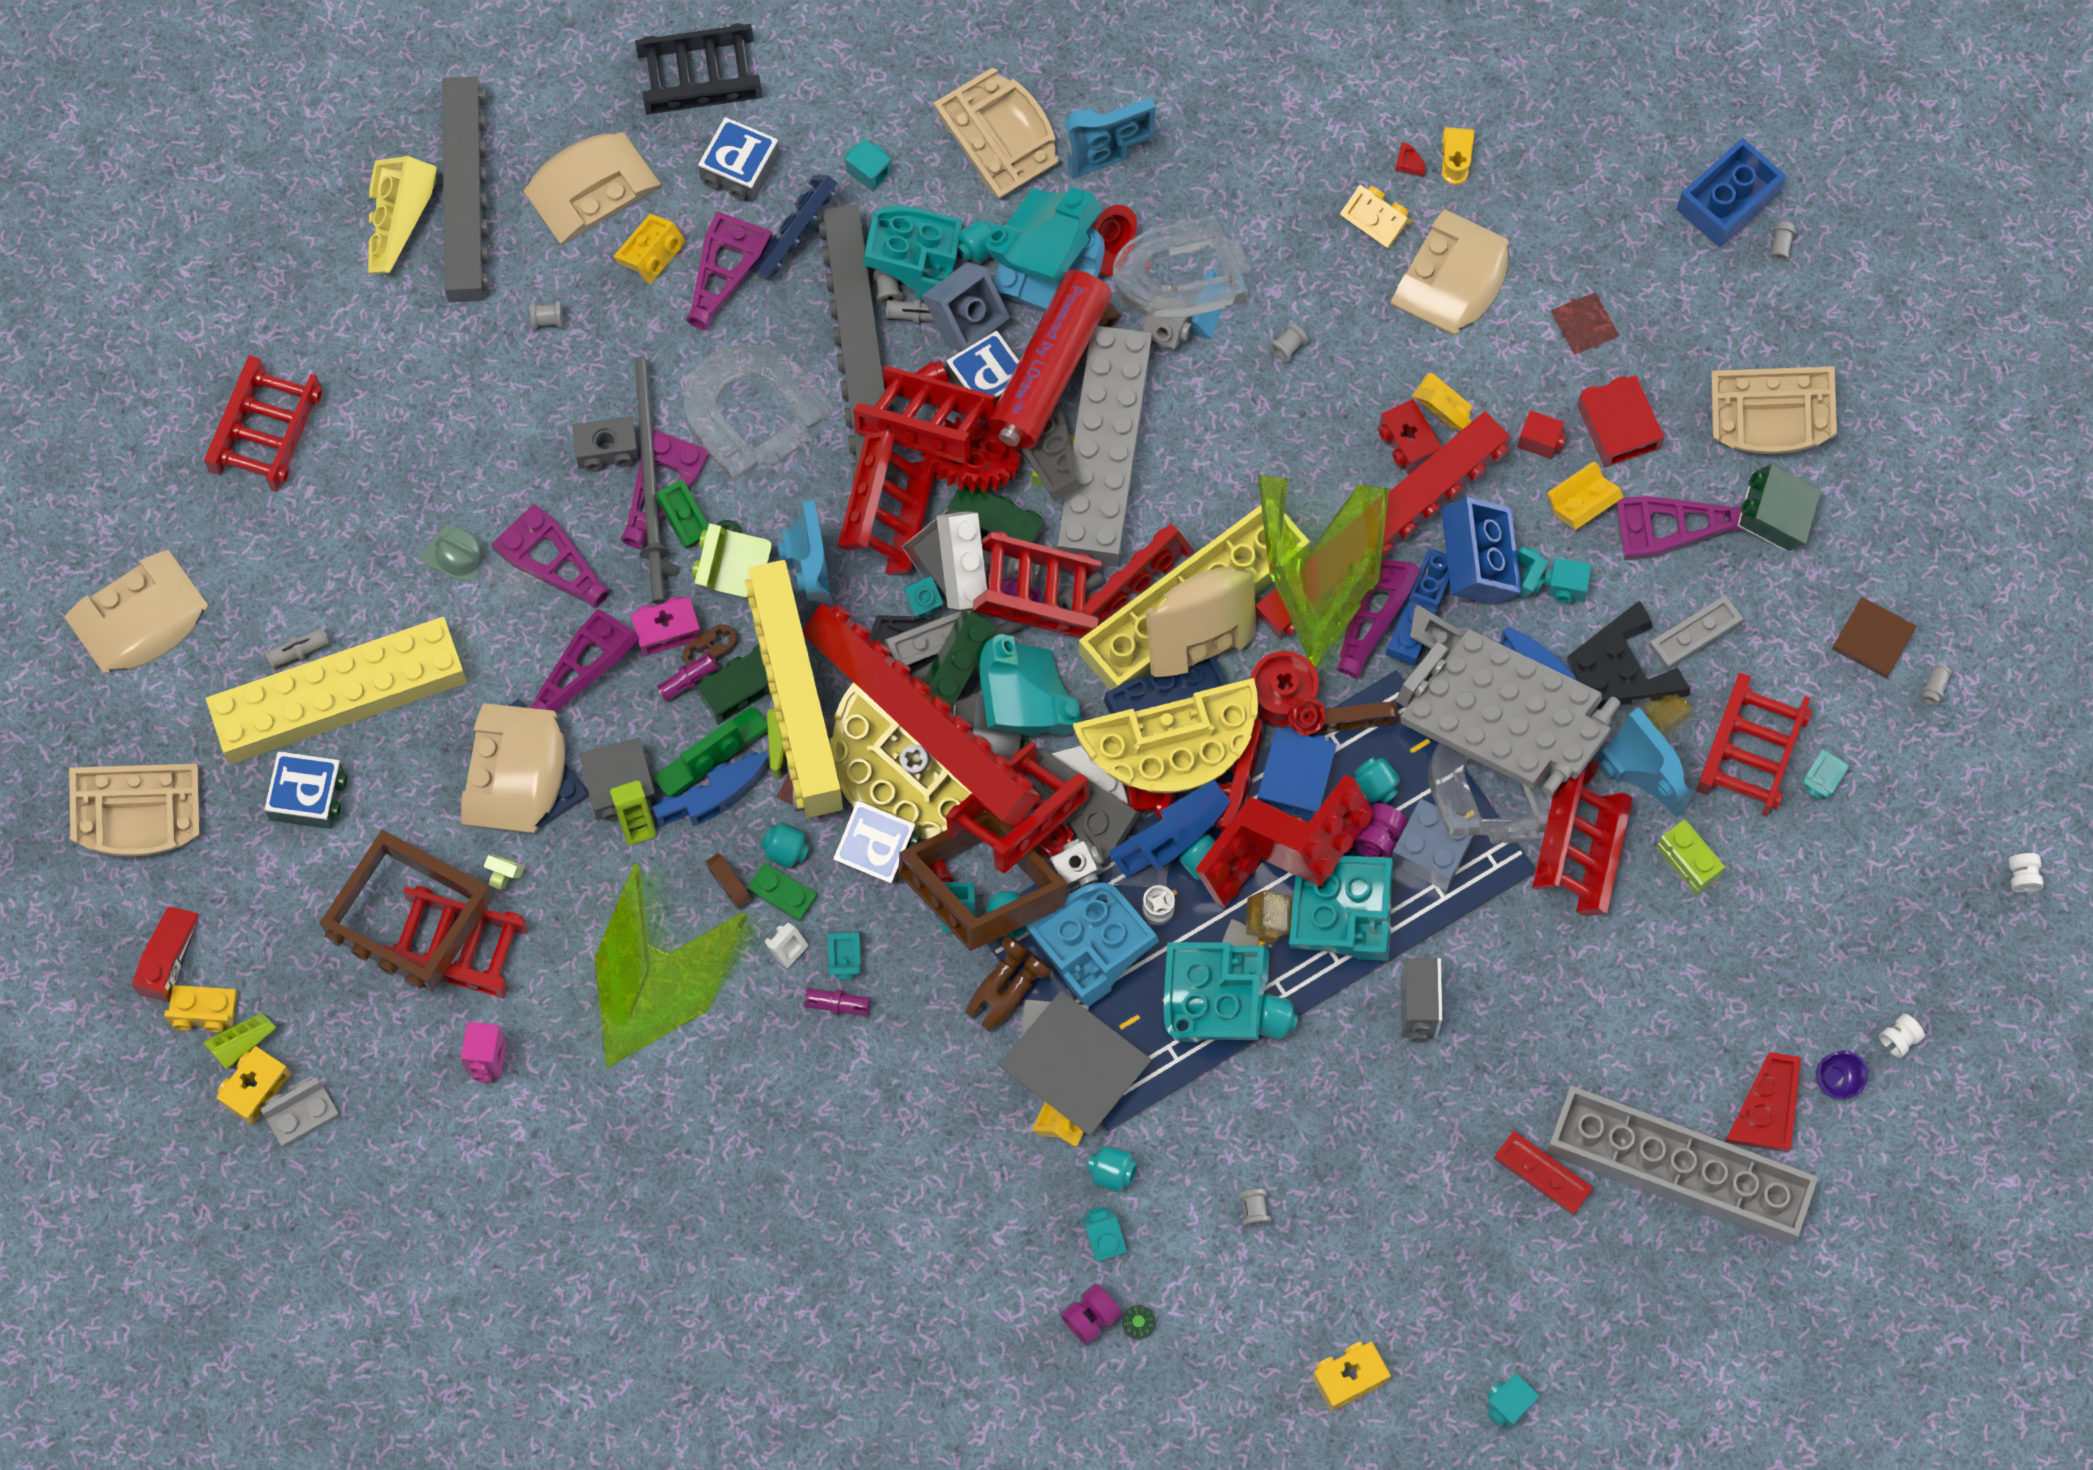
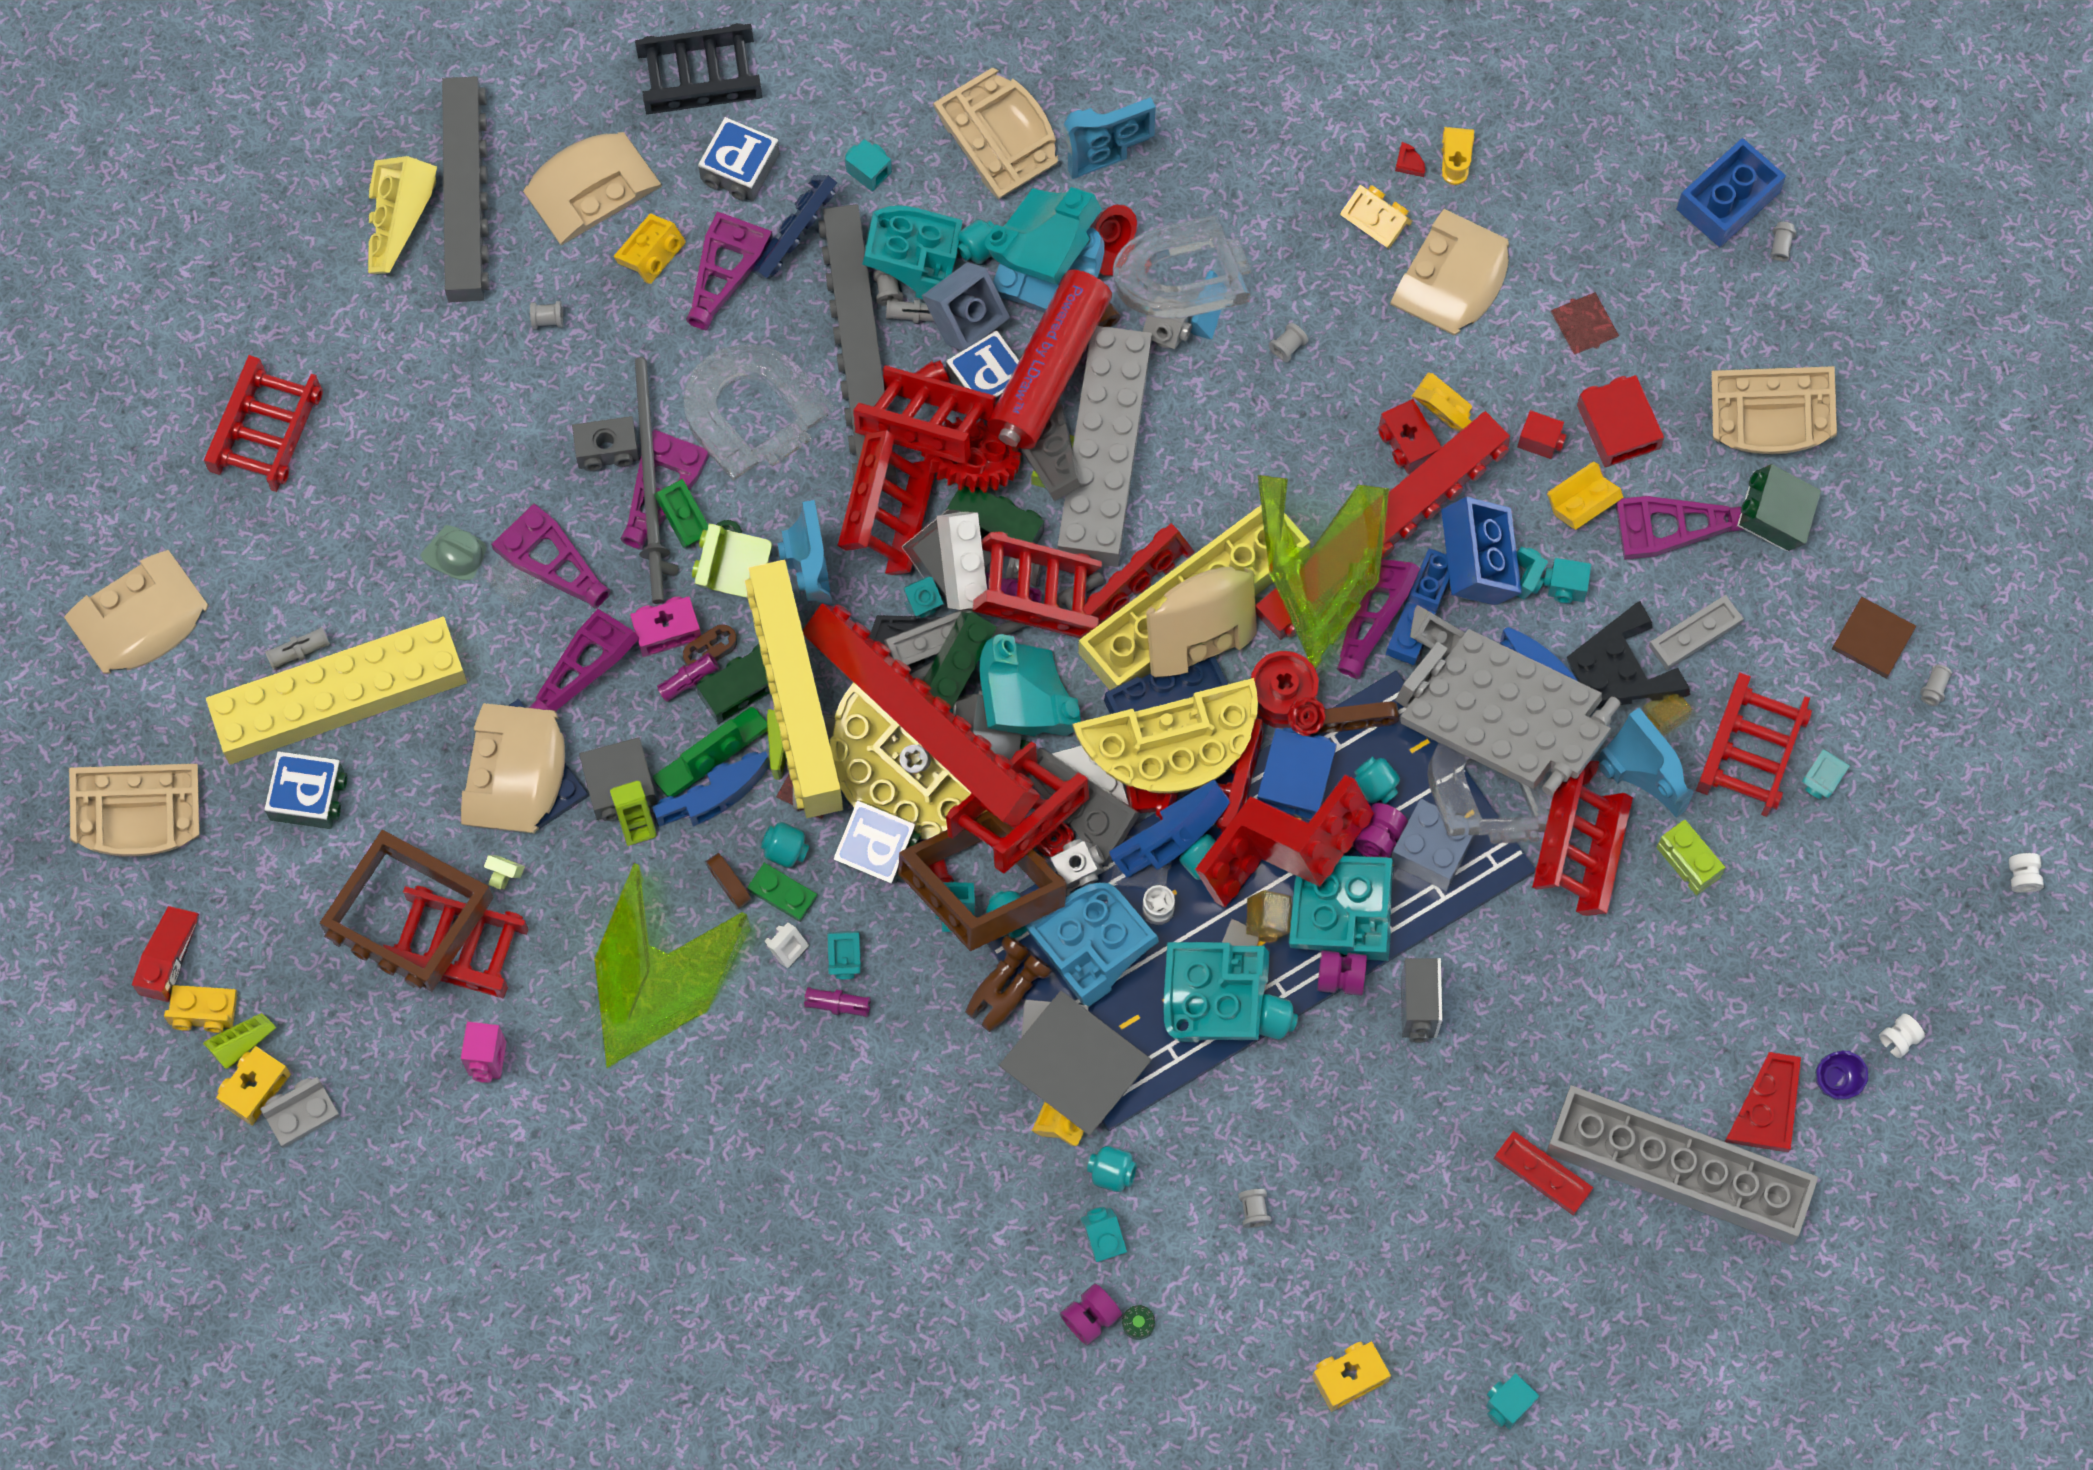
(1342, 972): none -> magenta wheel

